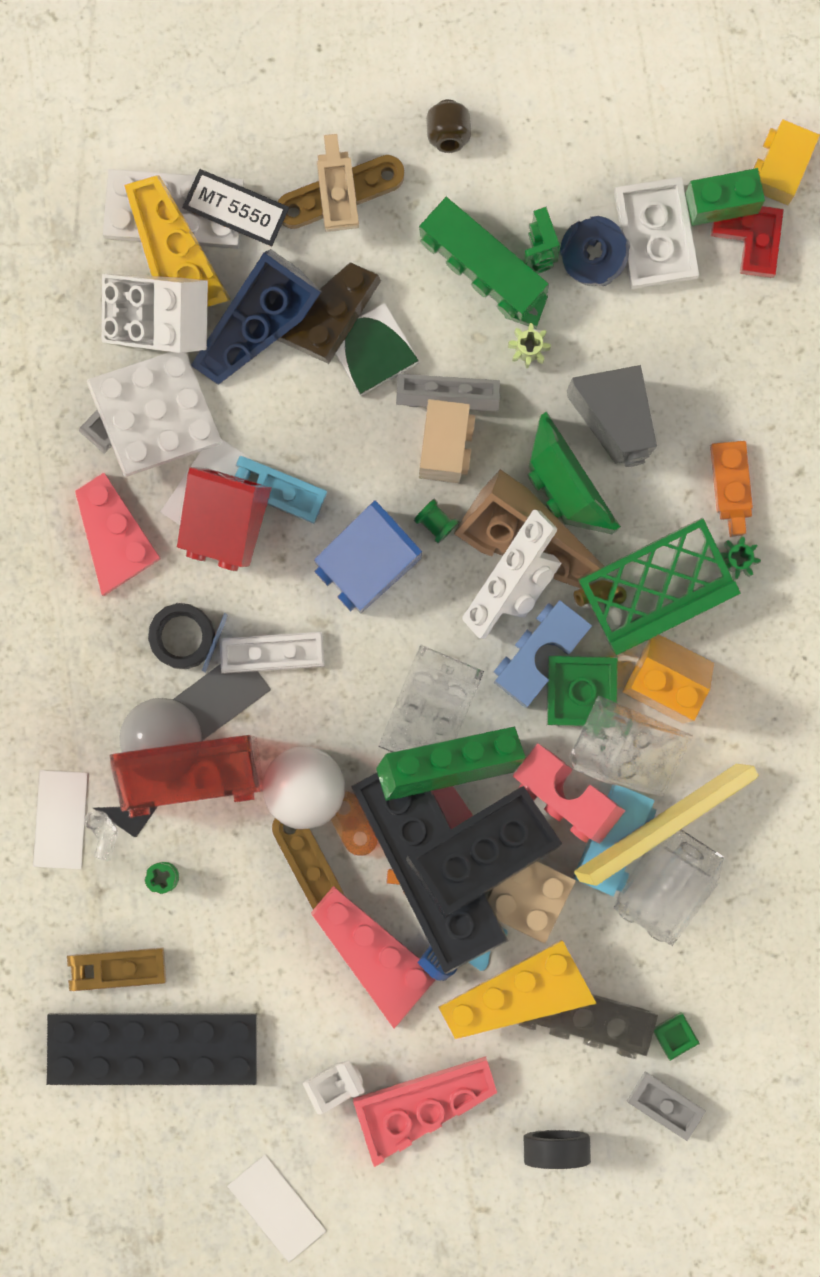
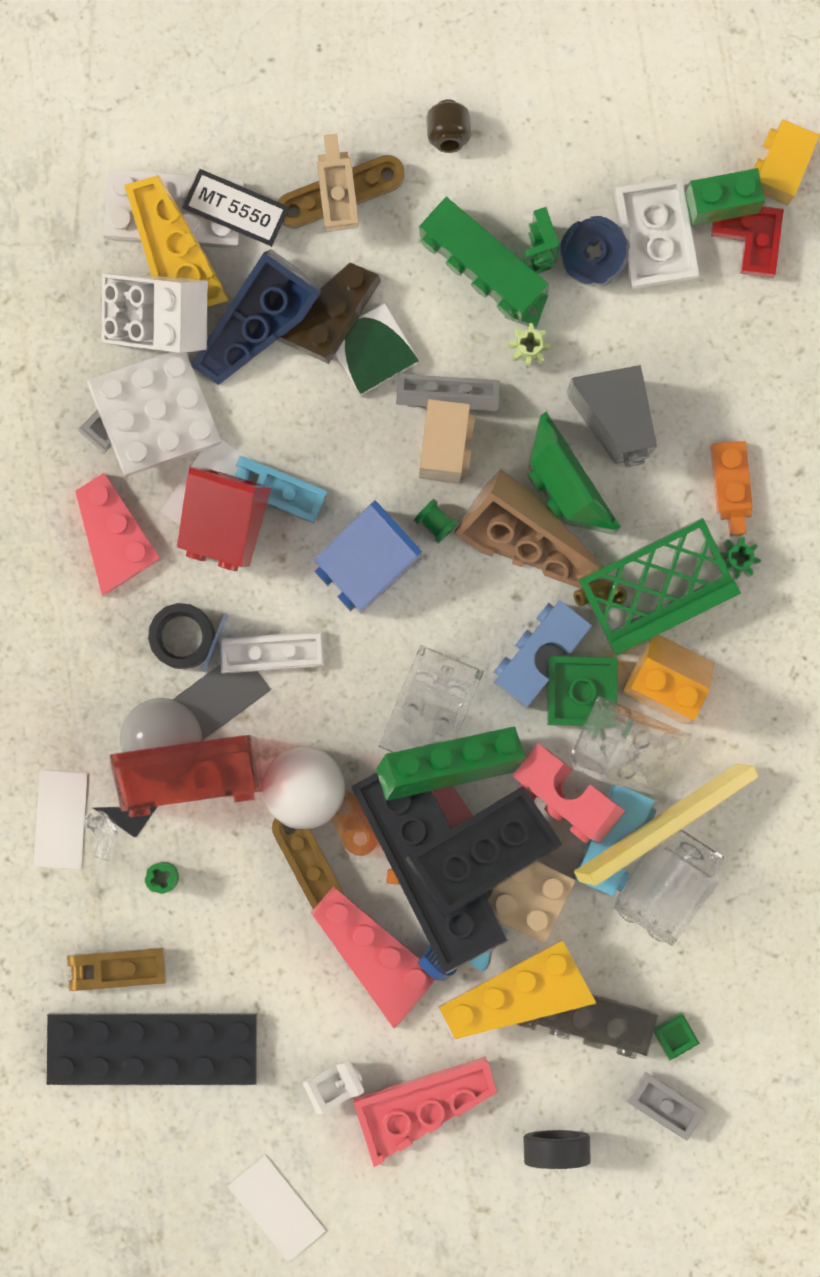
(516, 578): white bracket -> none

